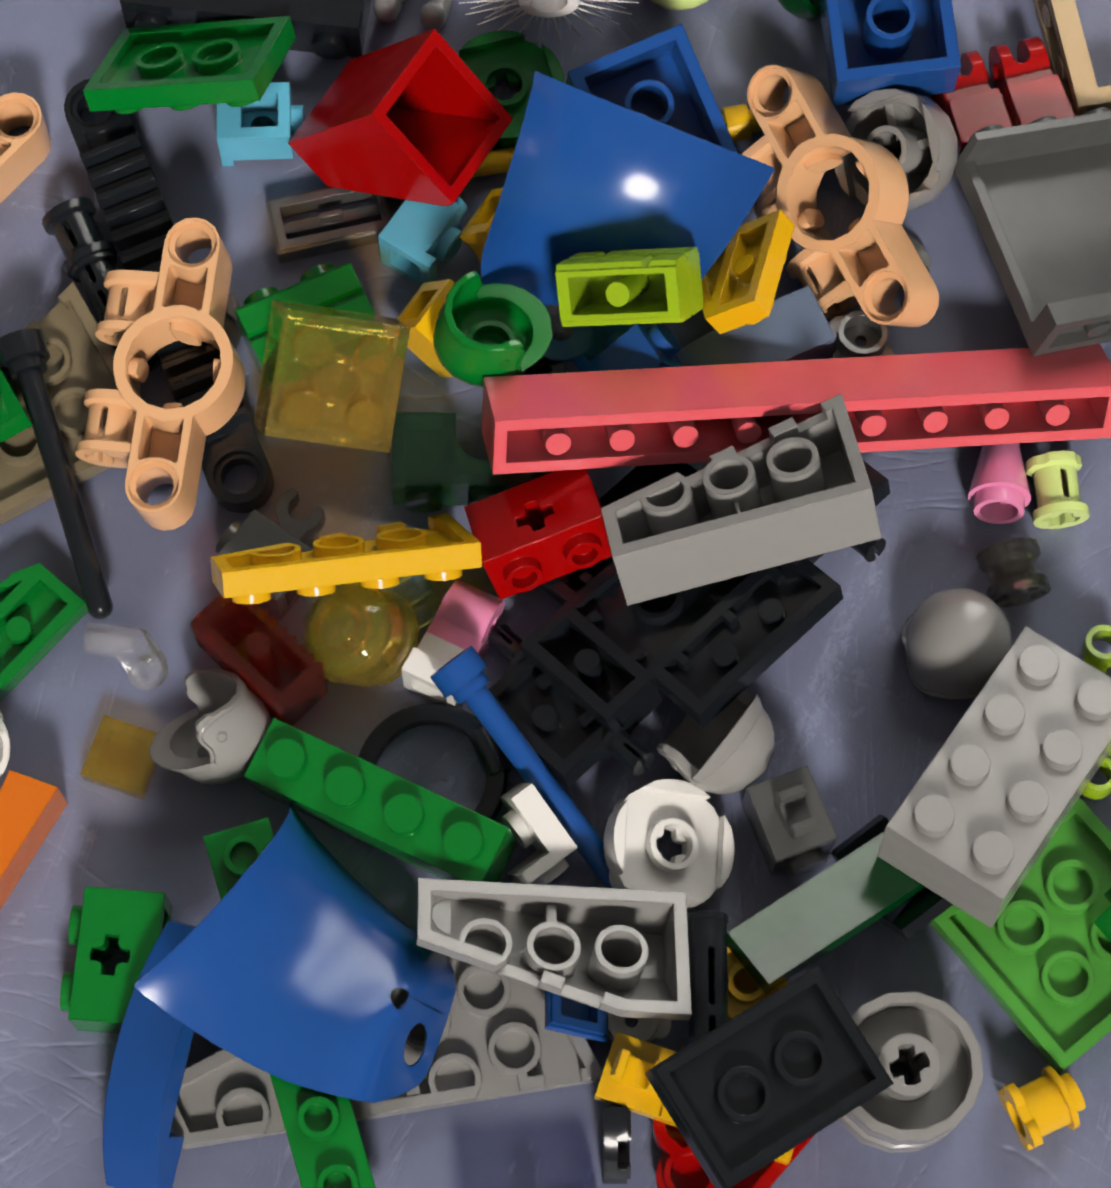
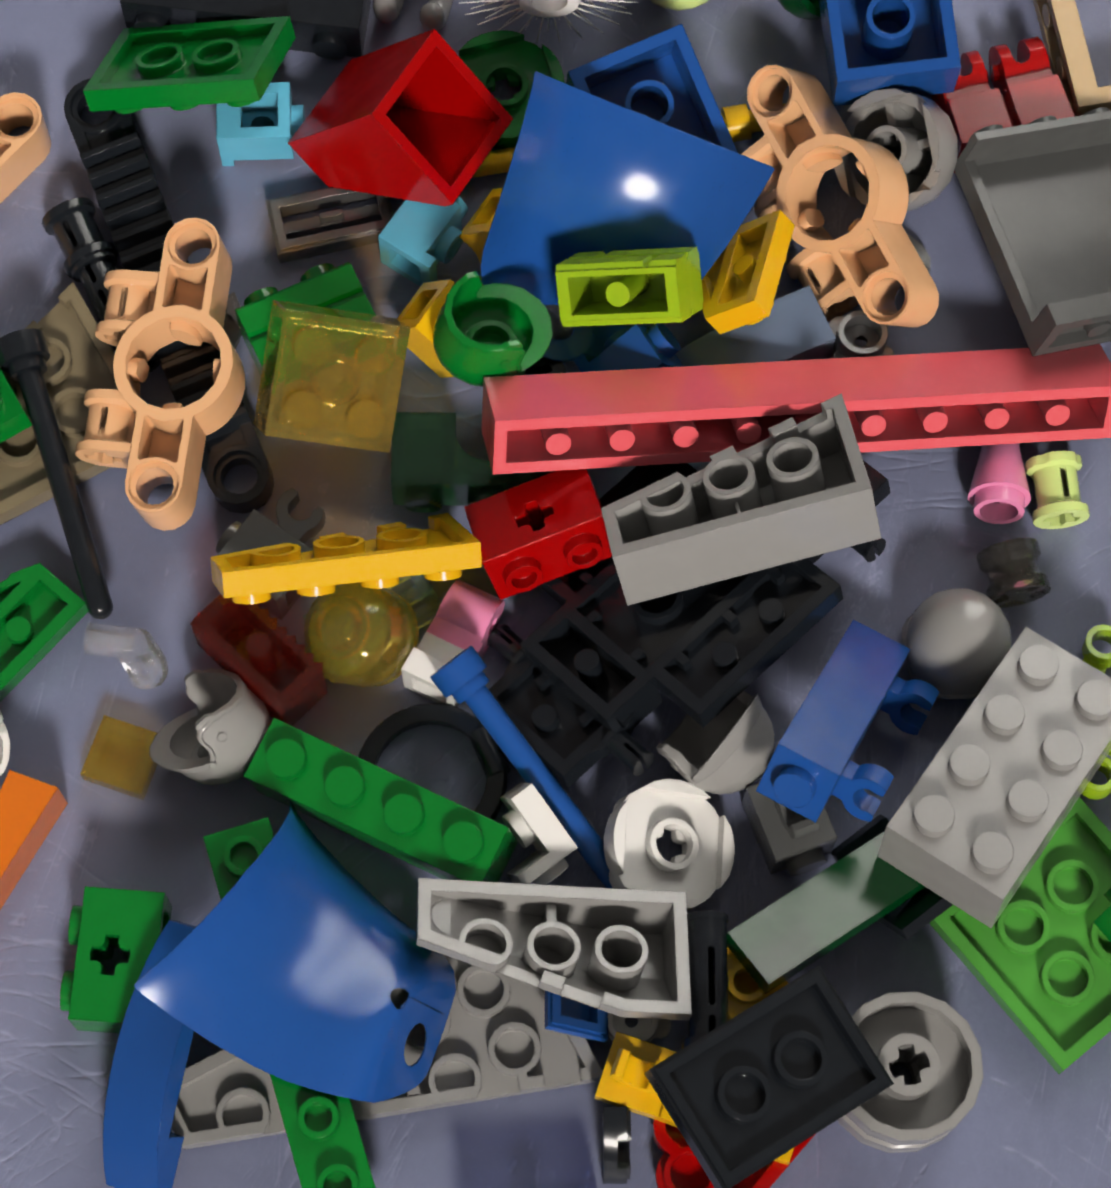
(834, 718): none -> blue brick
(1042, 1106): yellow brick -> none

